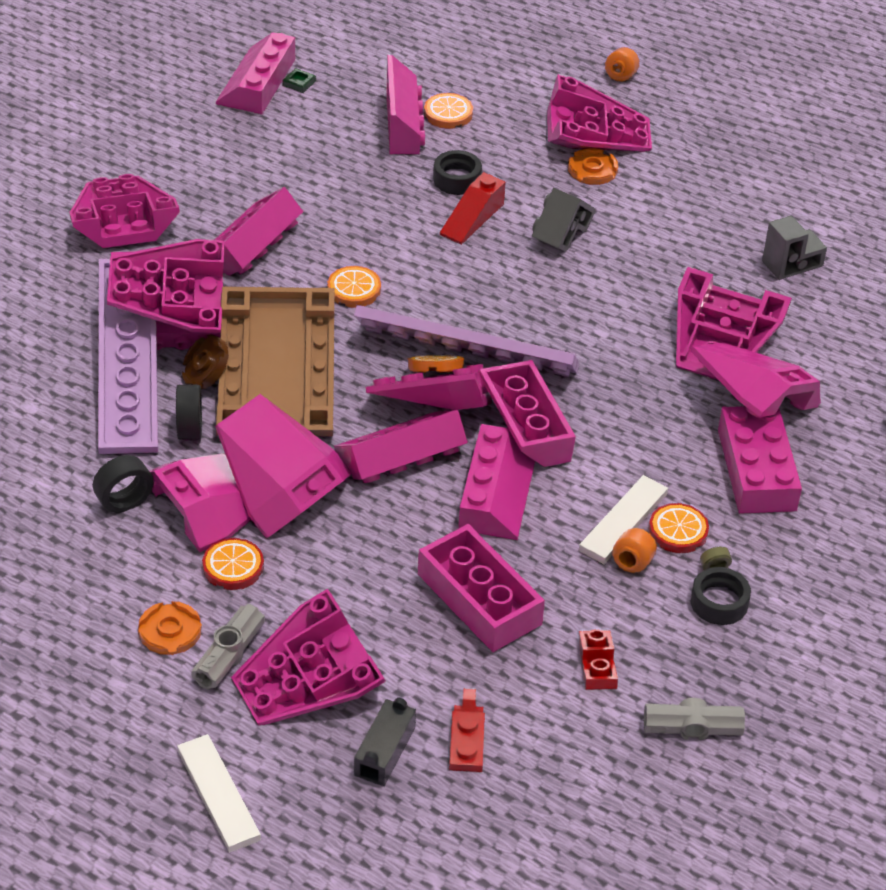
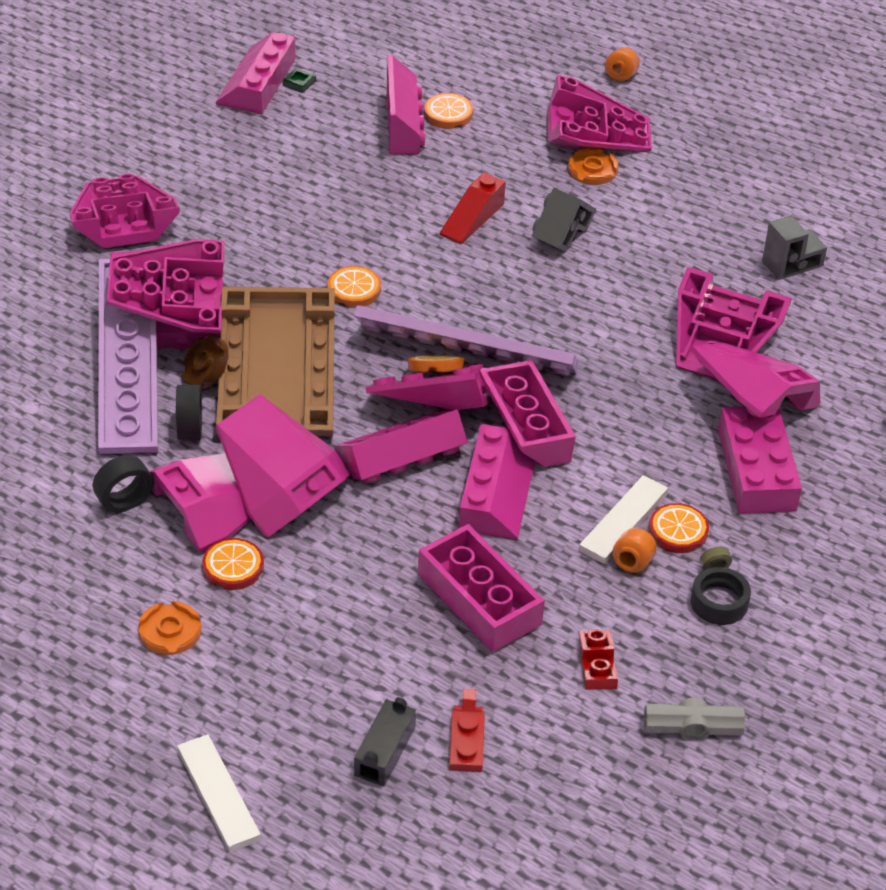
(228, 646): light grey piece -> none
(258, 228): dark pink slope -> none
(307, 665): dark pink wedge -> none
(456, 160): black tyre -> none

